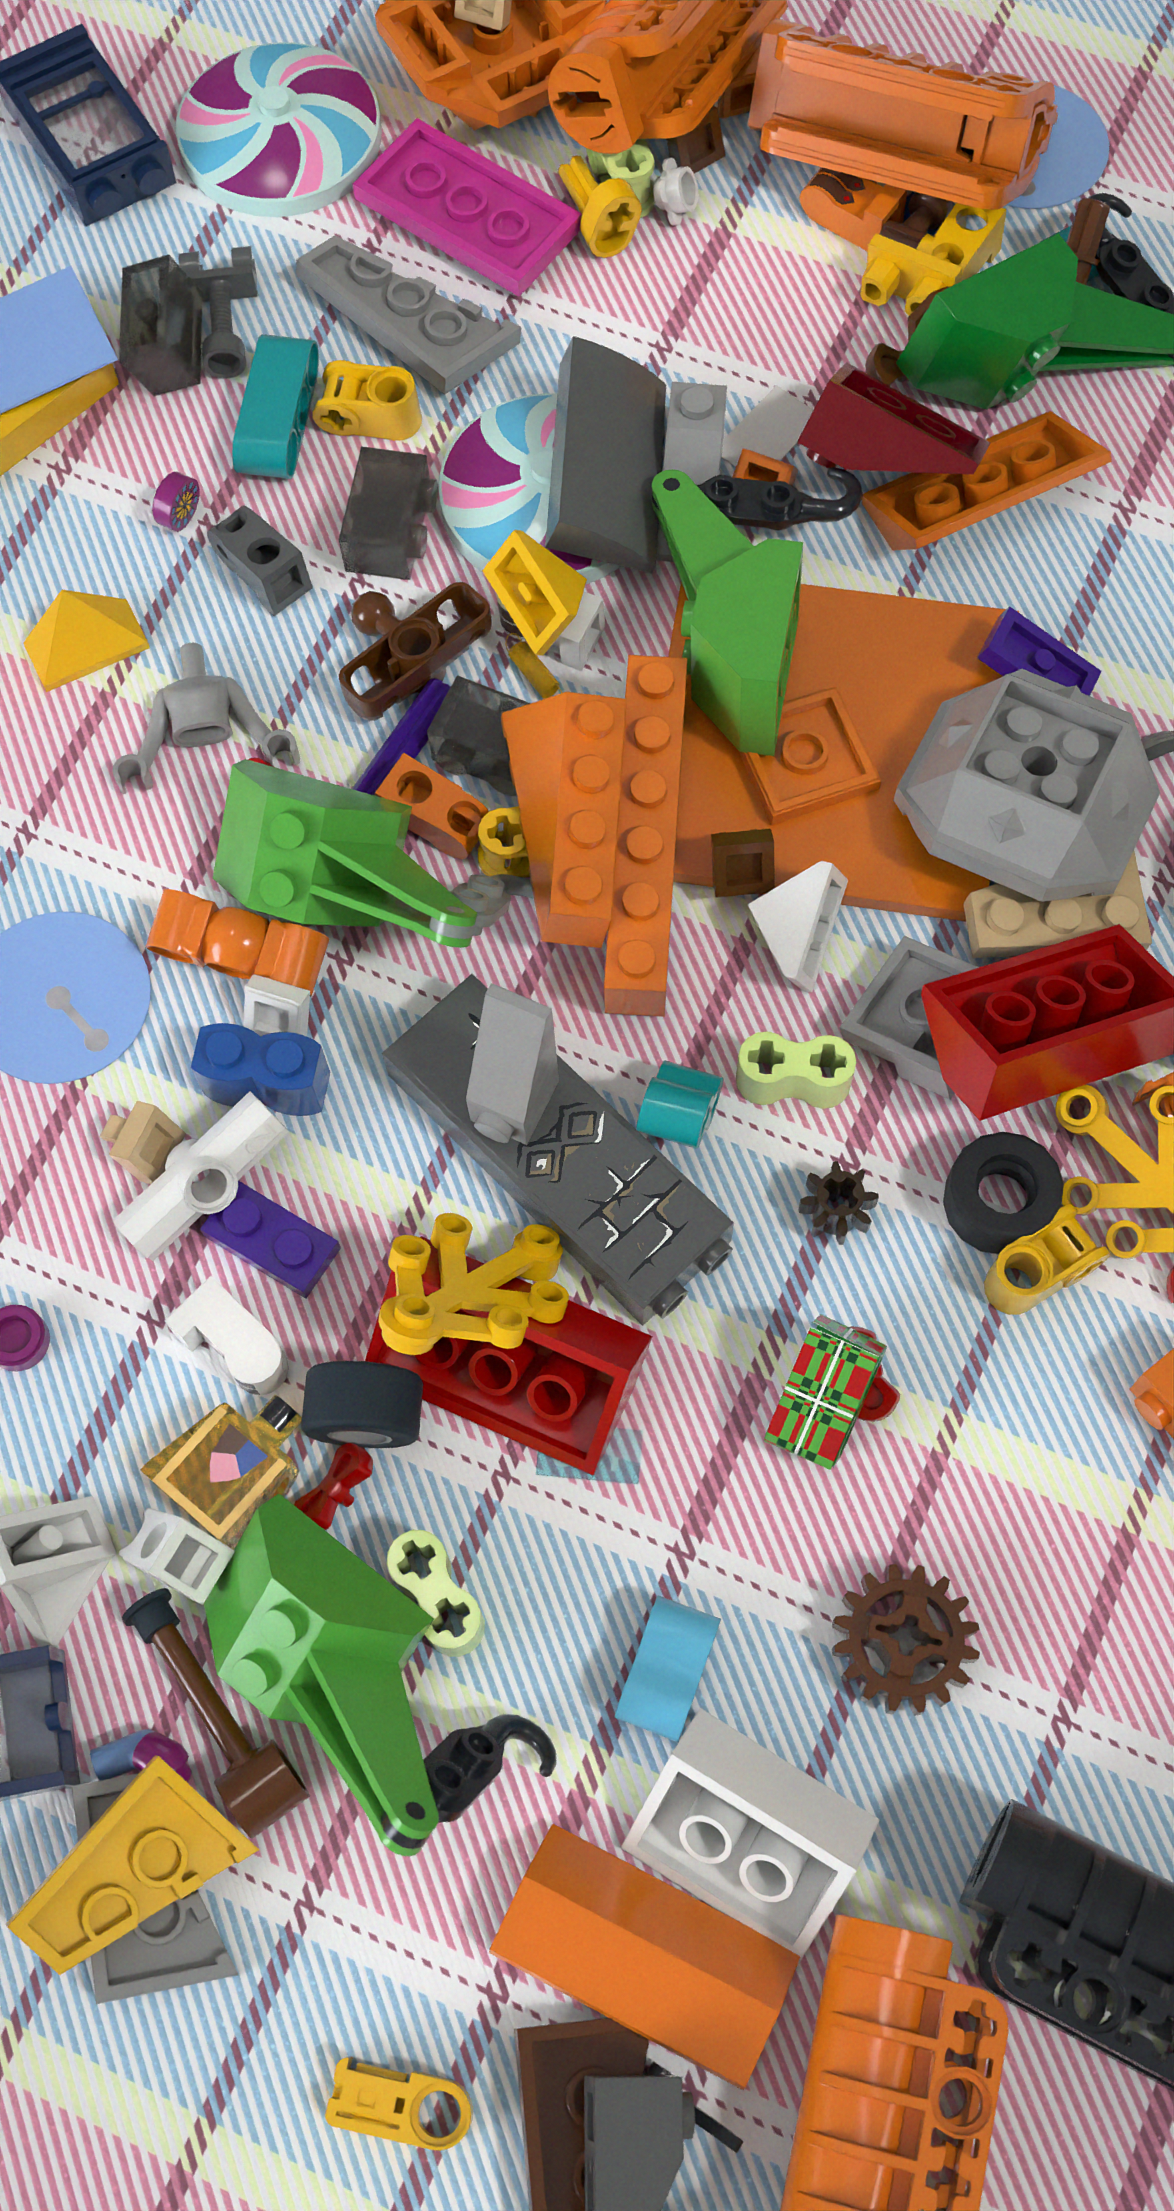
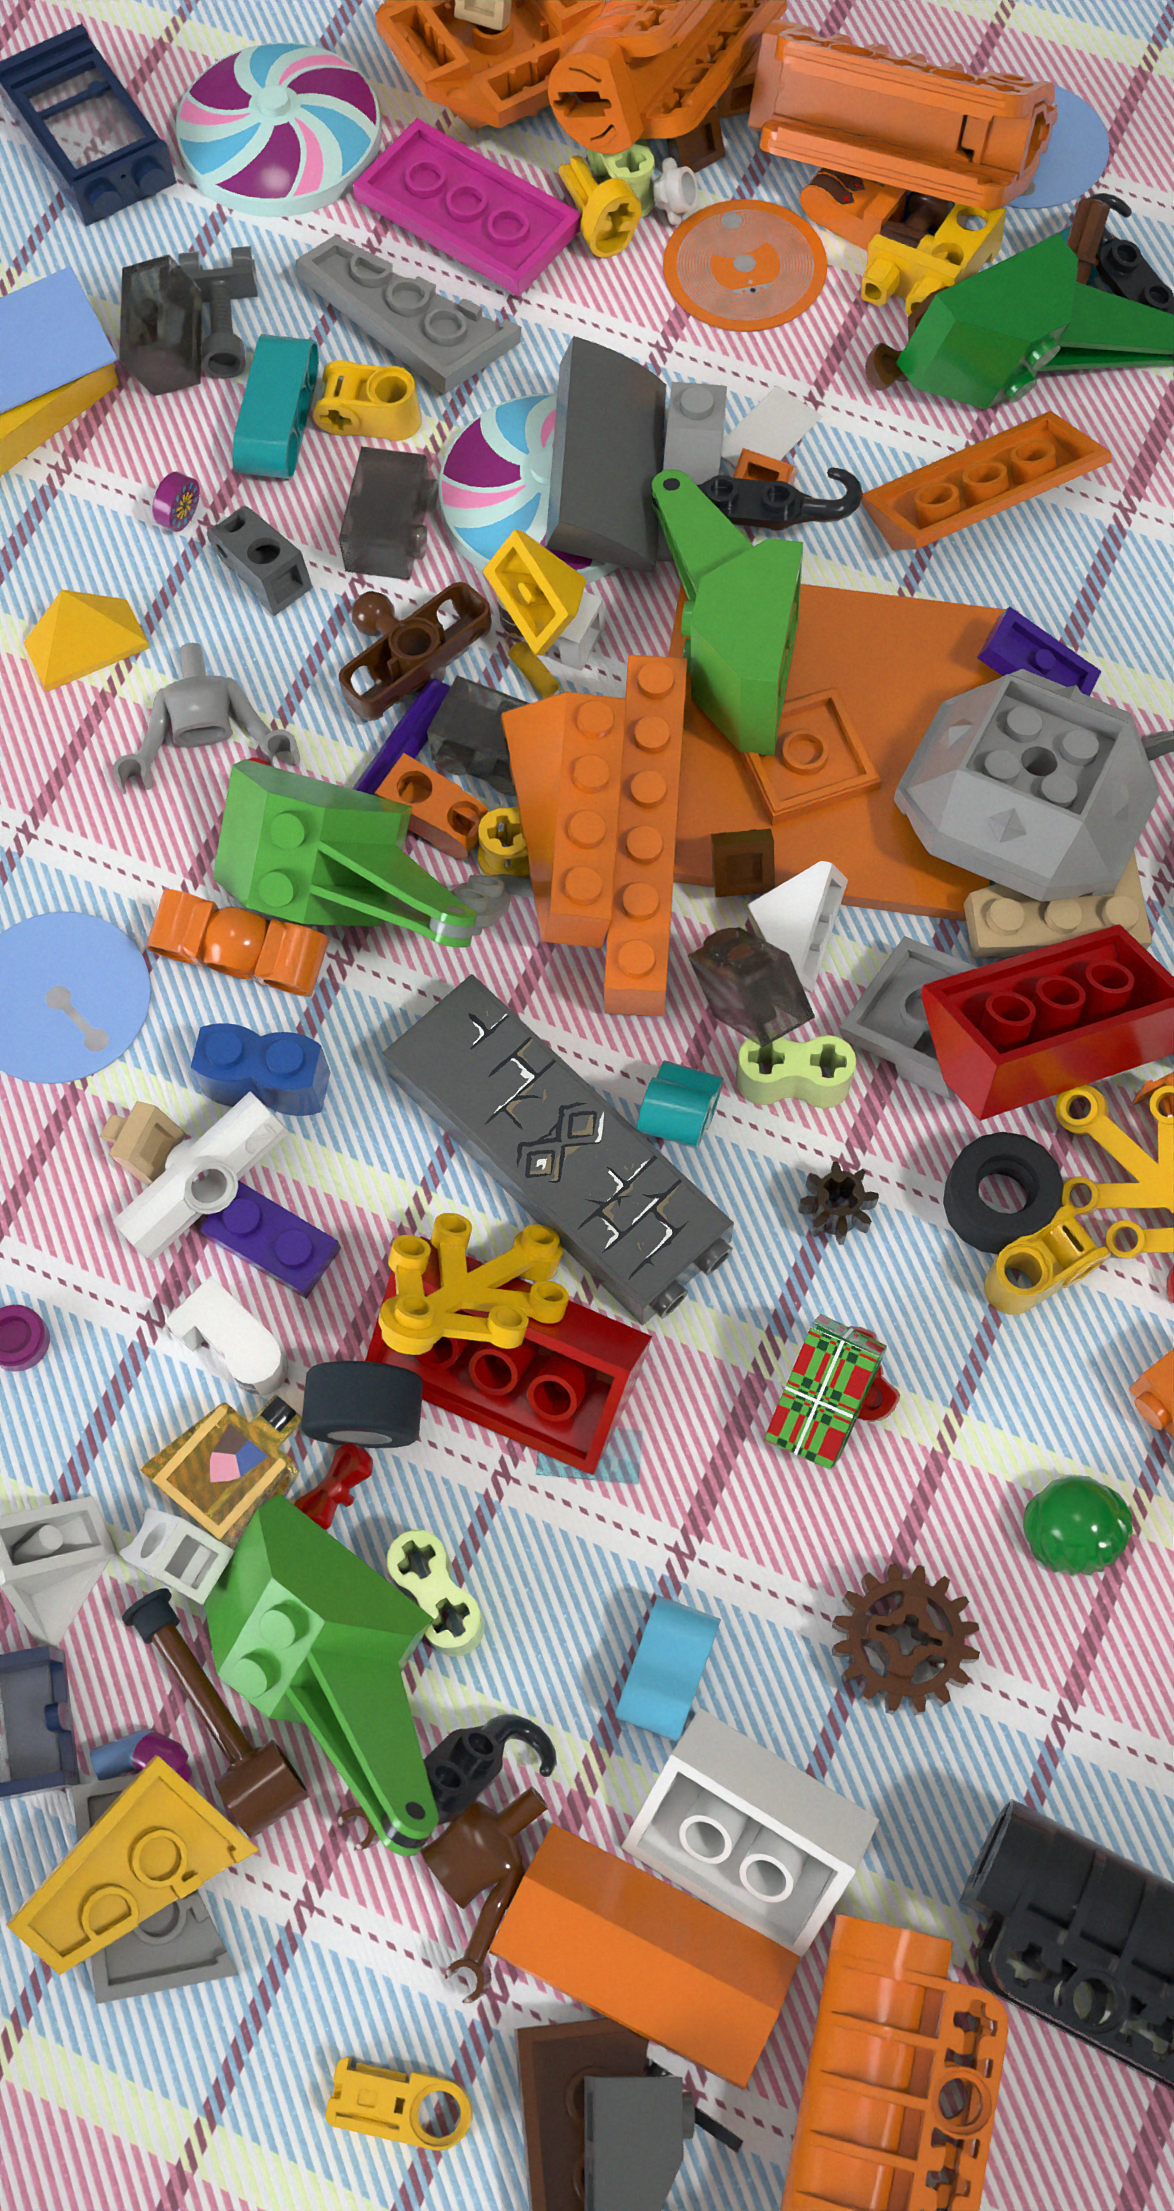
(275, 1007): white tile -> none
(470, 1858): none -> reddish brown piece
(512, 1066): light grey slope -> none
(745, 265): none -> orange piece
(750, 985): none -> clear smoke brick
(877, 428): dark red slope -> none
(1077, 1525): none -> green hair

